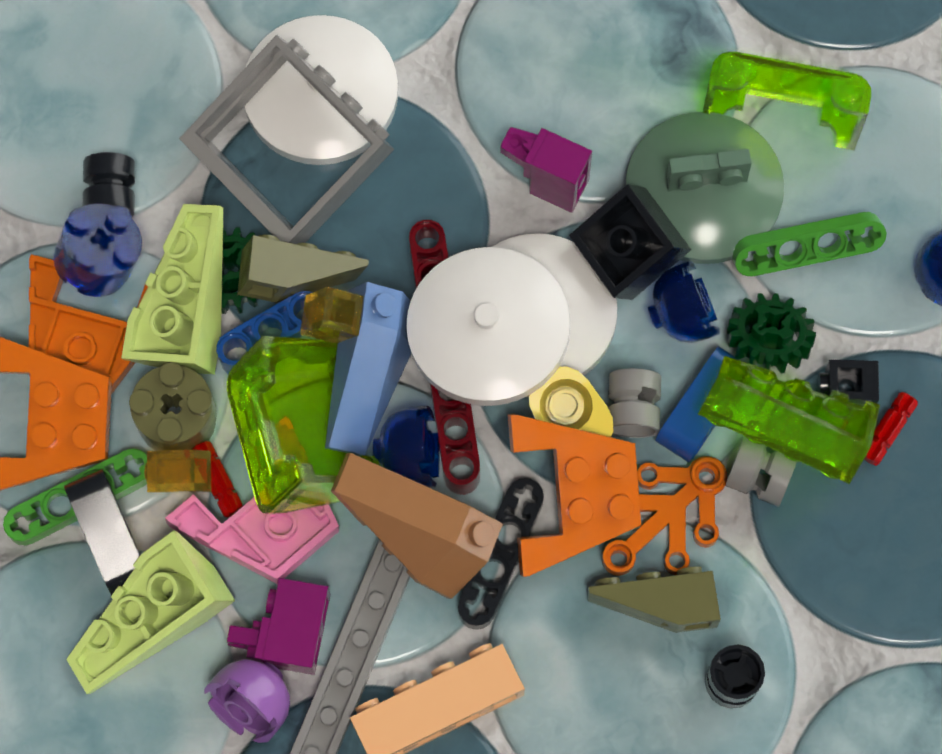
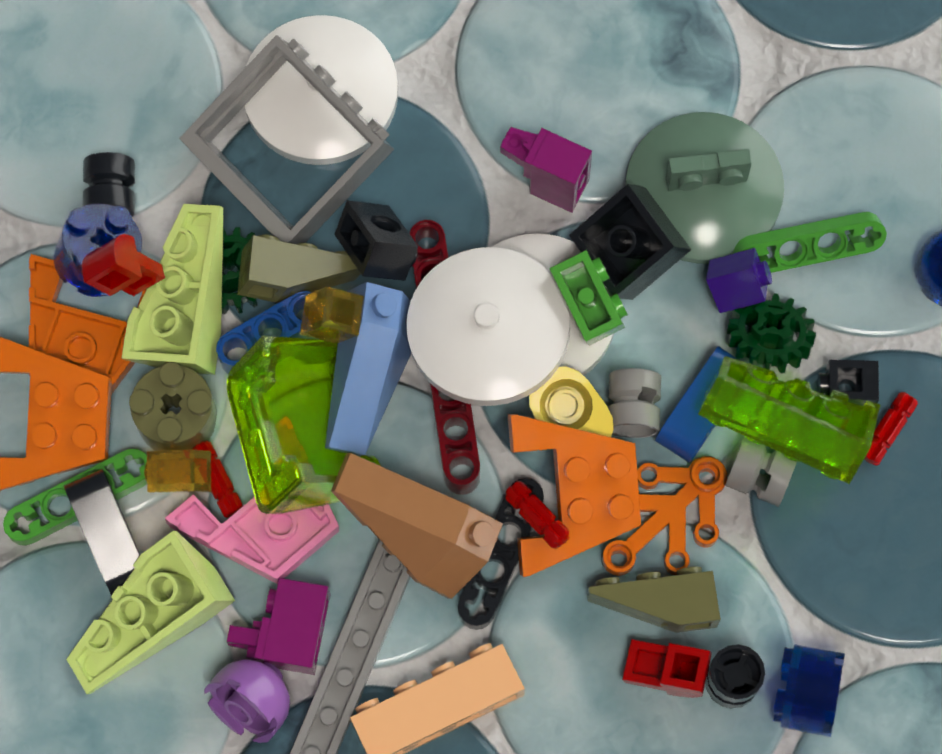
(120, 267): none -> red brick
(376, 240): none -> black brick
(409, 445): clear blue cylinder -> none
(537, 514): none -> red axle
(587, 298): none -> bright green brick
(668, 668): none -> red brick
(683, 305): clear blue cylinder -> none
(738, 280): none -> dark purple brick
(810, 691): none -> clear blue brick
(838, 91): clear neon green windscreen -> none

